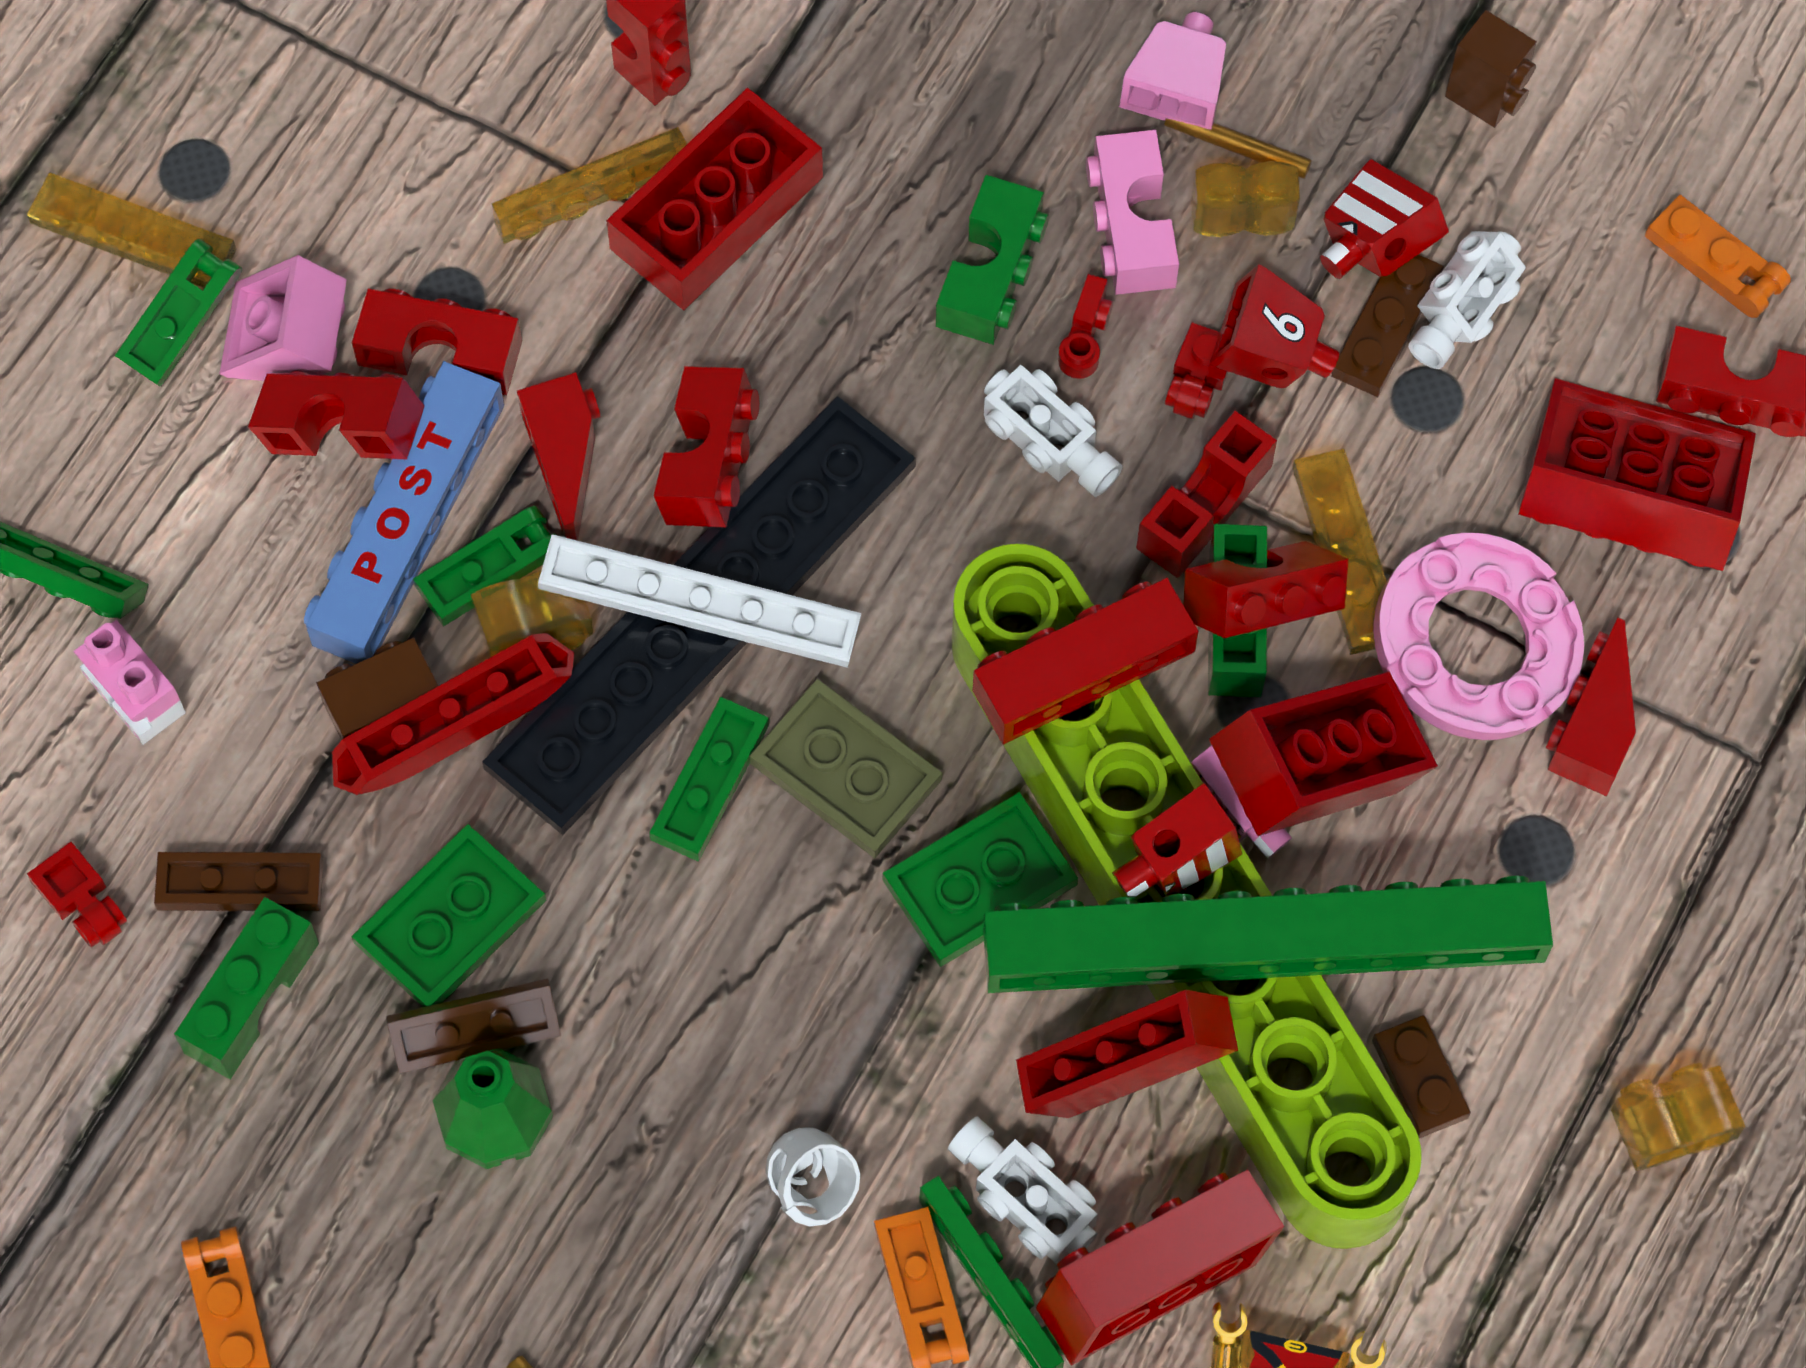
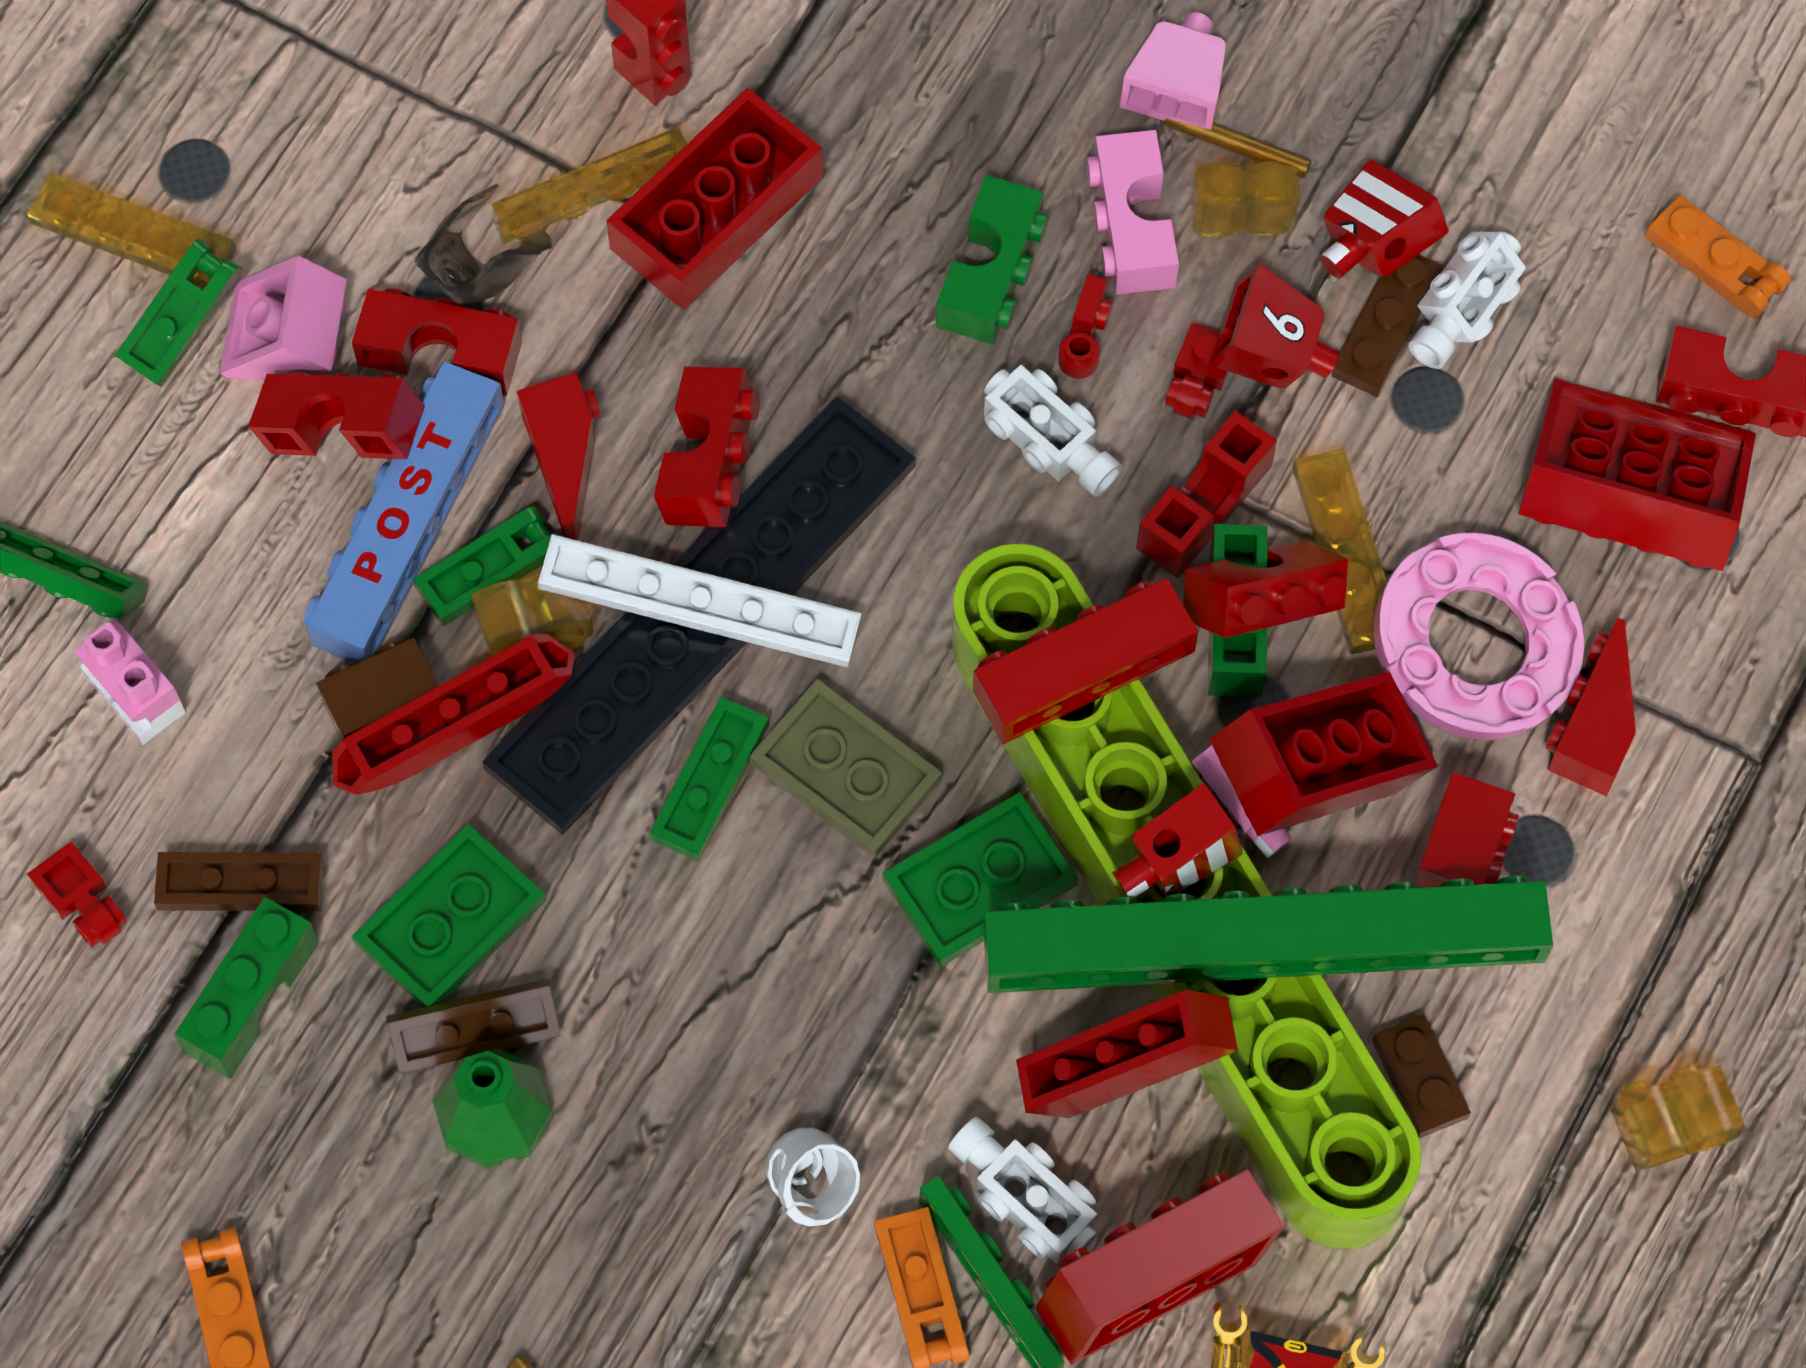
(478, 280): none -> clear smoke piece
(1468, 834): none -> red brick
(1491, 69): reddish brown brick -> none

